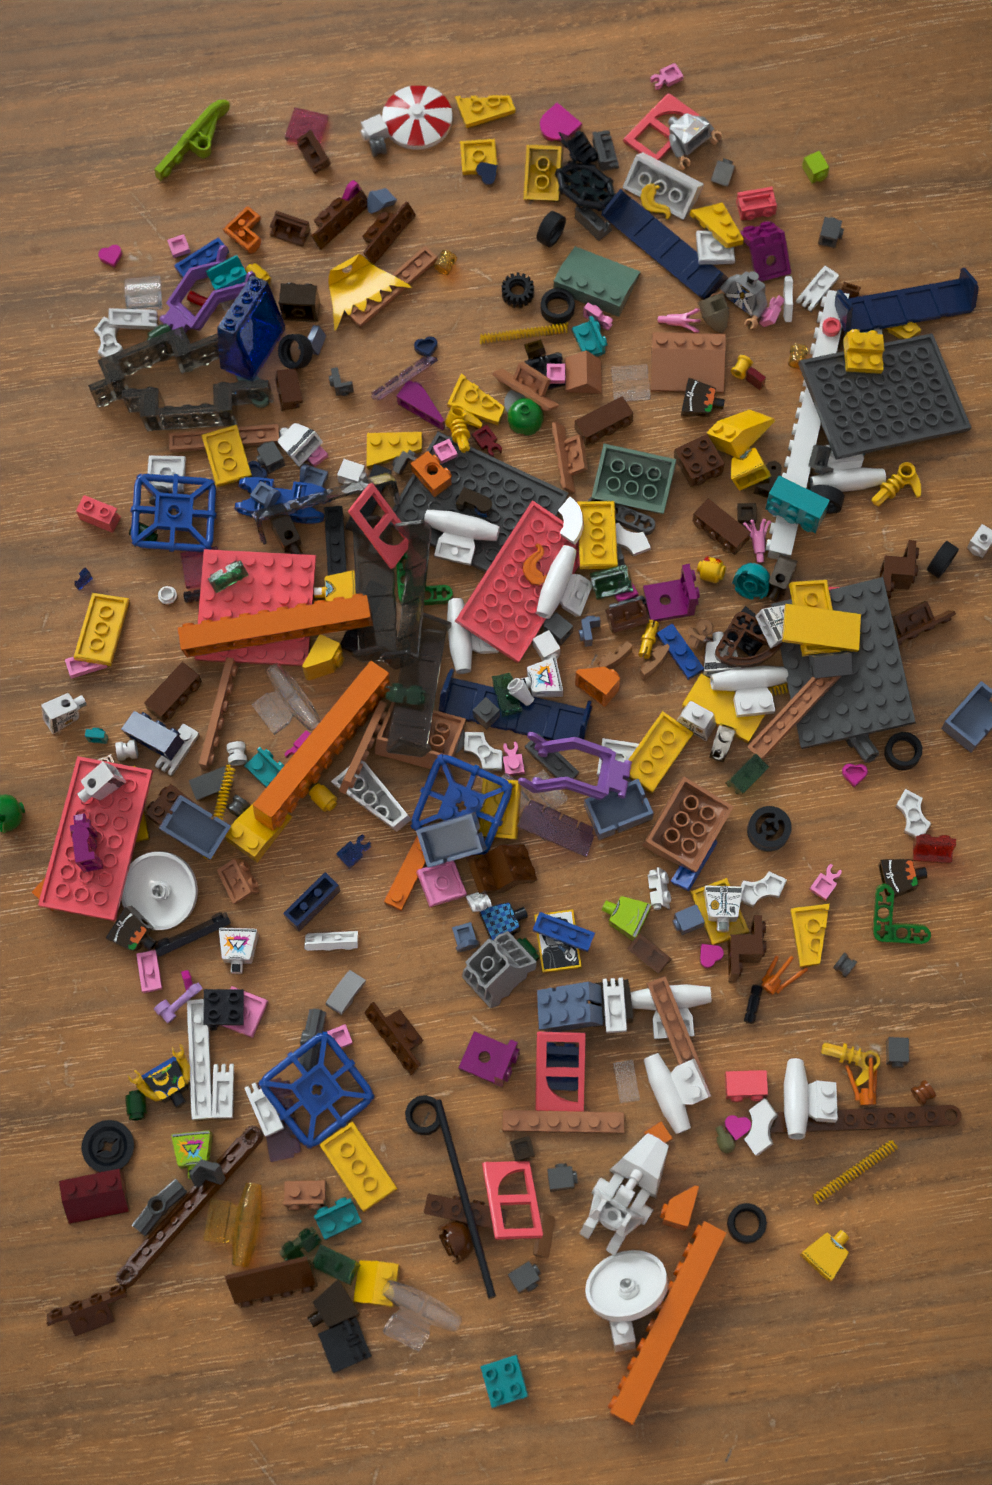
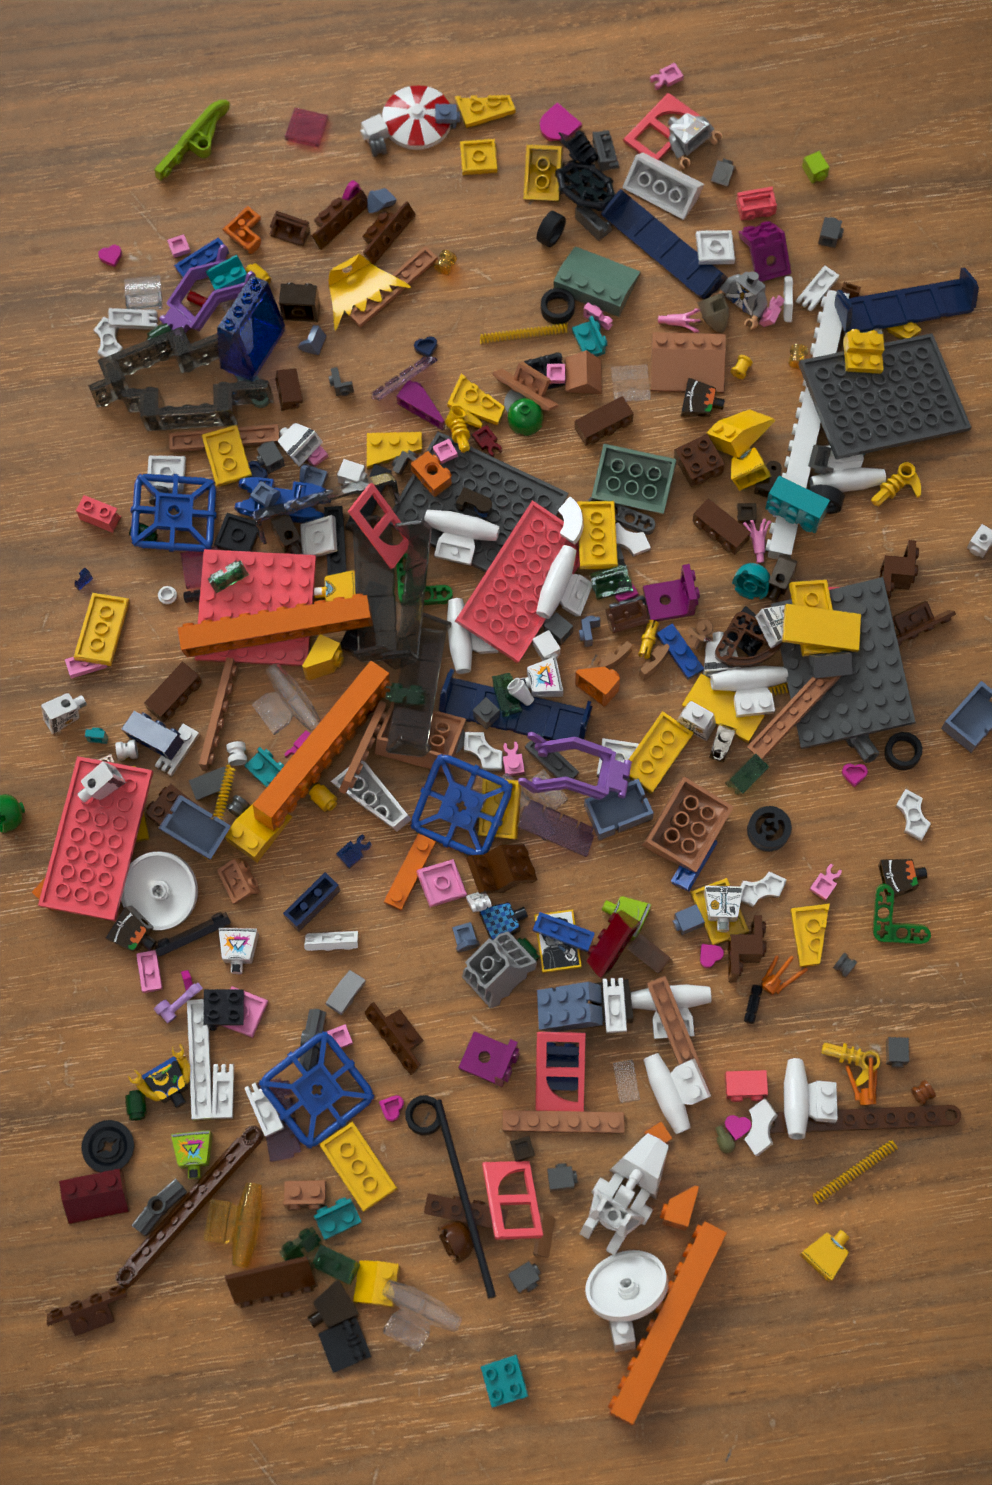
(85, 844): magenta hips -> none
(207, 1171): dark grey bracket -> none
(236, 534): none -> black tile
(305, 351): black tyre -> none
(313, 152): reddish brown hinge -> none
(319, 536): none -> white tile
(391, 1107): none -> dark pink tile
(447, 114): none -> sand blue bracket
(451, 838): sand blue piece -> none
(487, 171): dark blue tile -> none
(514, 281): black tyre -> none
(530, 571): orange piece -> none
(534, 349): dark brown plate -> none
(570, 456): nougat bracket -> none
(612, 942): none -> dark red slope
(648, 200): yellow piece -> none
(659, 880): white hinge -> none
(711, 569): yellow head -> none
(719, 223): yellow wing -> none
(755, 378): dark red tile -> none
(761, 1218): black tyre -> none
(831, 327): coral tile -> none
(933, 848): clear red bracket -> none
(942, 559): black tyre -> none

